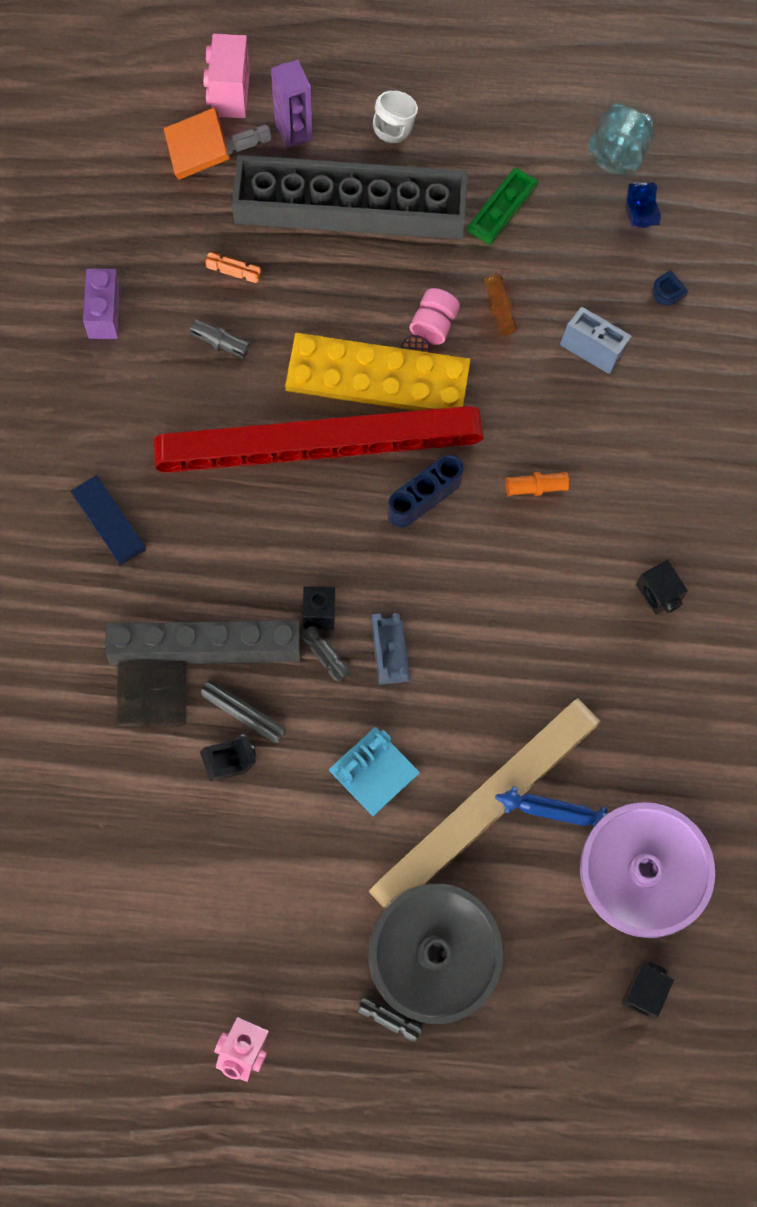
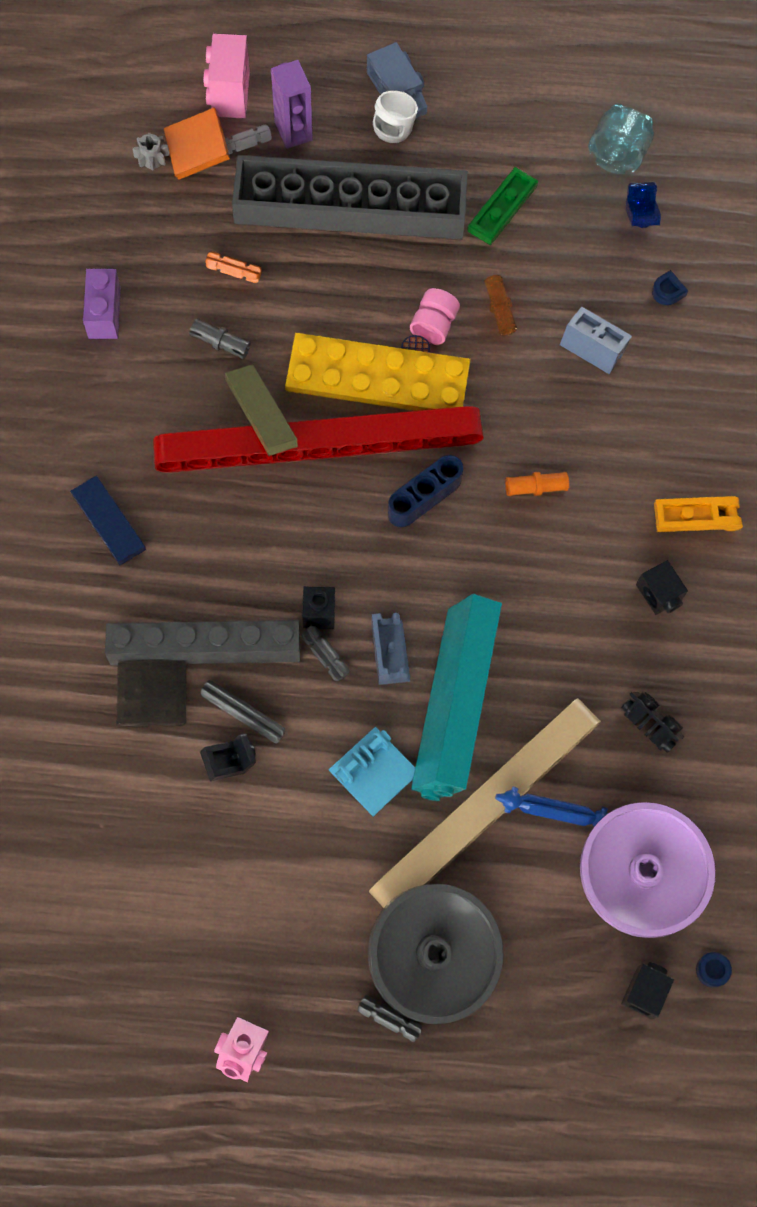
(151, 151): none -> light grey gear
(261, 410): none -> olive tile
(392, 71): none -> sand blue hinge
(456, 698): none -> teal brick
(646, 704): none -> black hinge
(697, 514): none -> light orange plate
(713, 969): none -> dark blue tile

